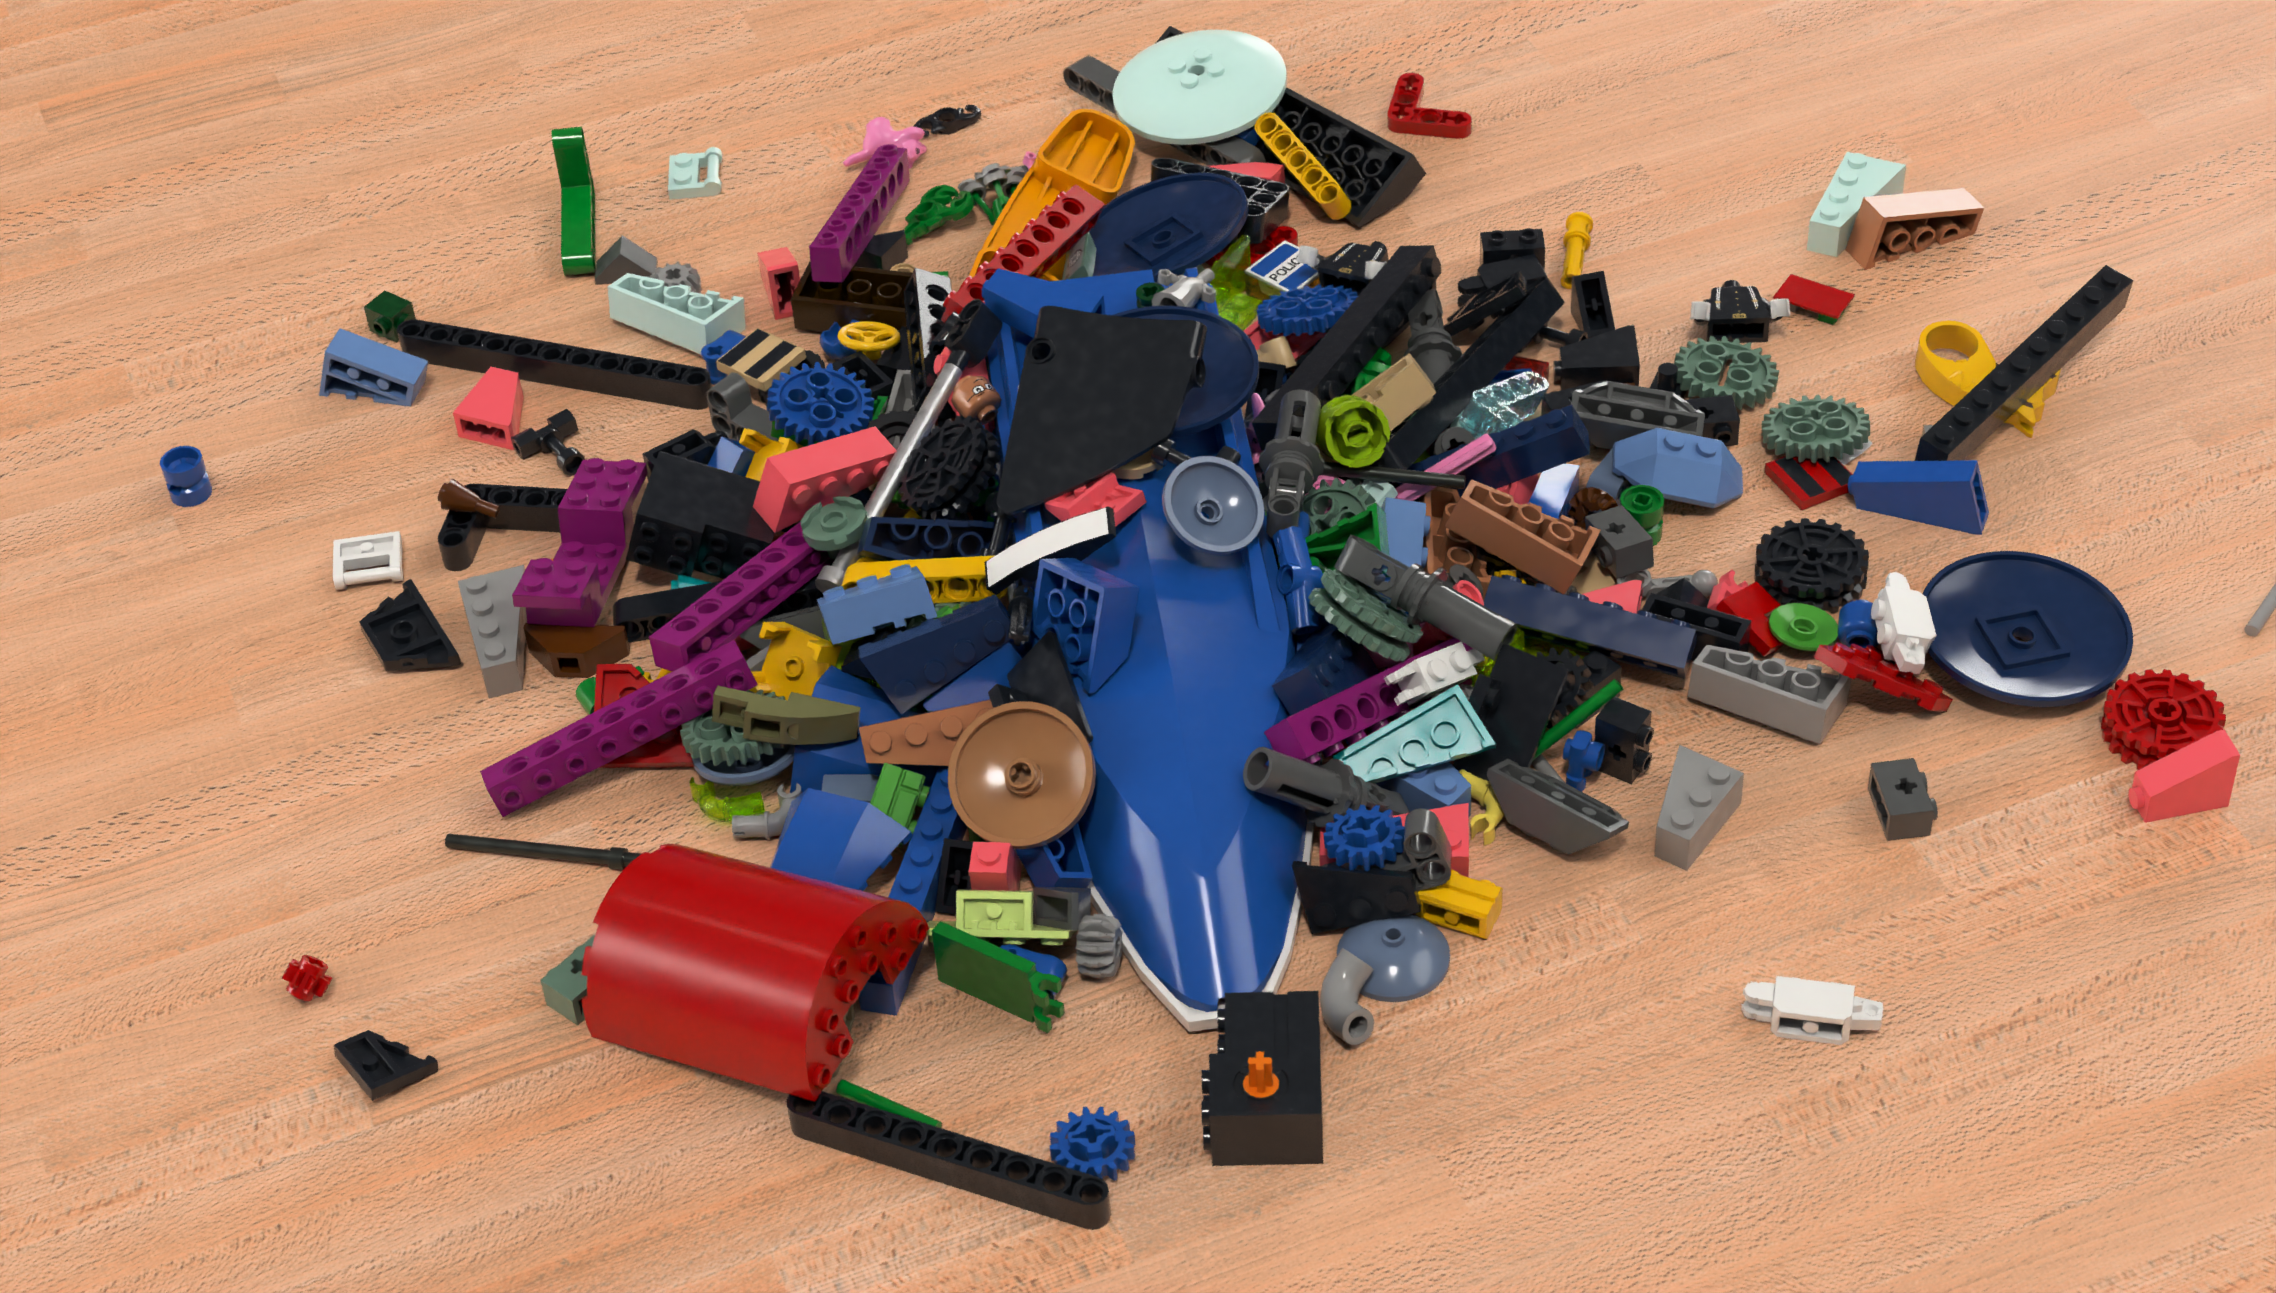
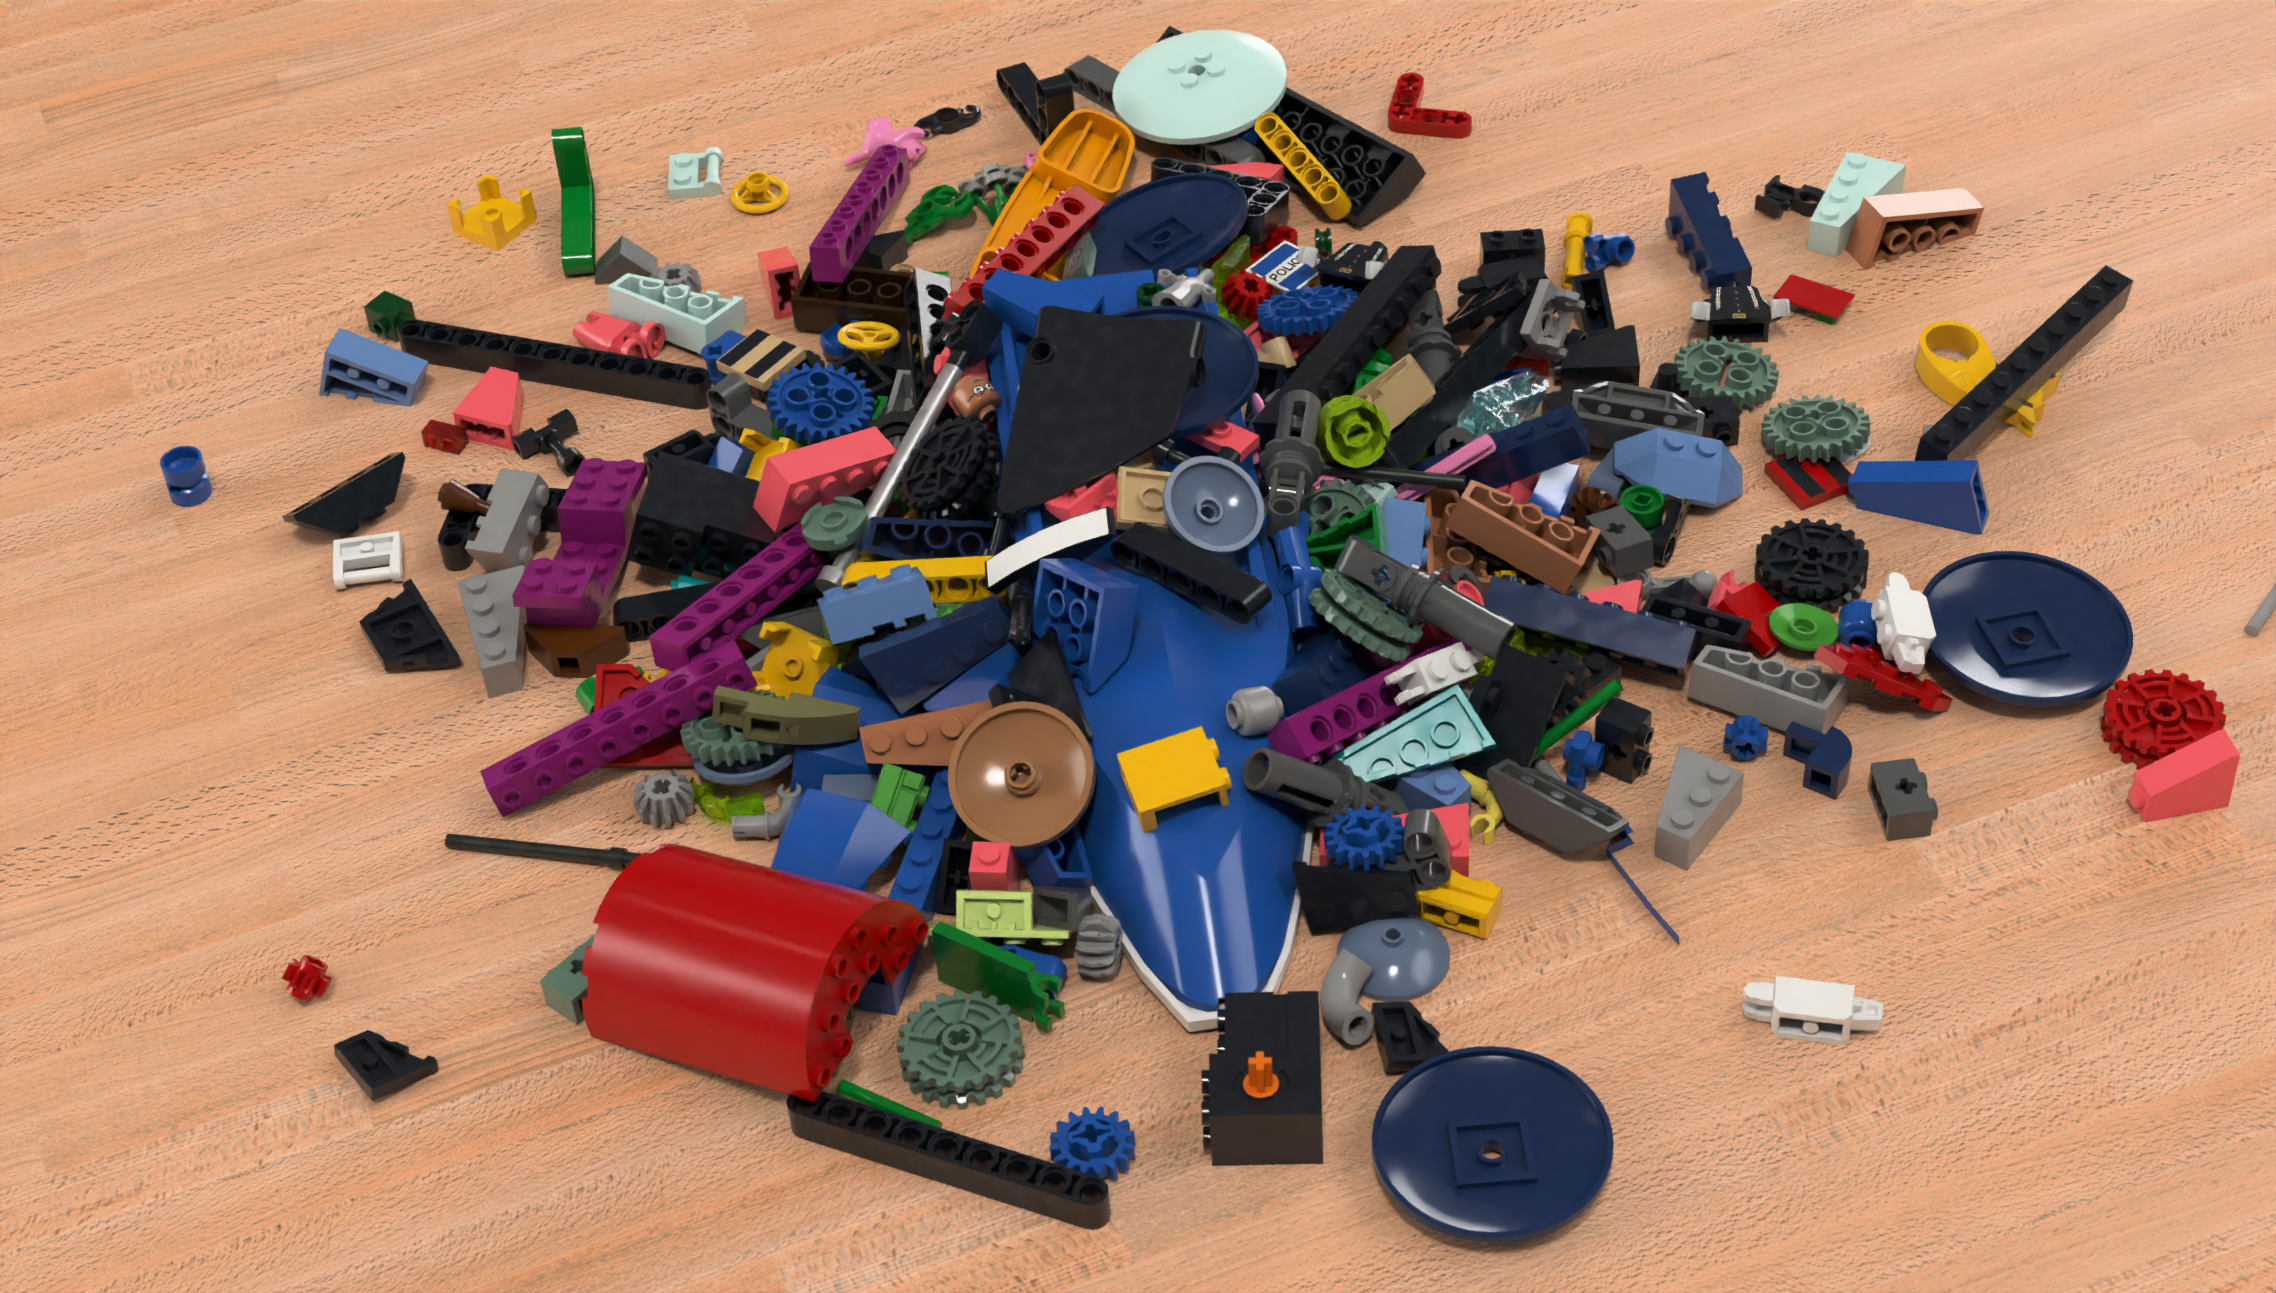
(353, 499): none -> black wedge
(444, 437): none -> clear red piece
(493, 219): none -> yellow panel
(511, 521): none -> light grey wedge
(620, 335): none -> coral piece
(664, 799): none -> light grey gear
(759, 190): none -> yellow piece
(960, 1049): none -> sand green piece
(1037, 102): none -> black beam
(1141, 498): none -> tan tile
(1172, 773): none -> yellow panel
(1191, 572): none -> black beam
(1227, 435): none -> coral plate
(1244, 293): none -> red gear
(1254, 710): none -> light grey head
(1323, 241): none -> dark green bush
(1404, 1036): none -> black wing
(1503, 1100): none -> dark blue dish
(1565, 303): none -> light grey piece
(1607, 249): none -> blue plate
(1626, 841): none -> blue piece
(1667, 534): none -> black piece
(1705, 234): none -> dark blue wedge
(1746, 737): none -> blue gear
(1780, 195): none -> black piece
(1825, 757): none -> dark blue brick

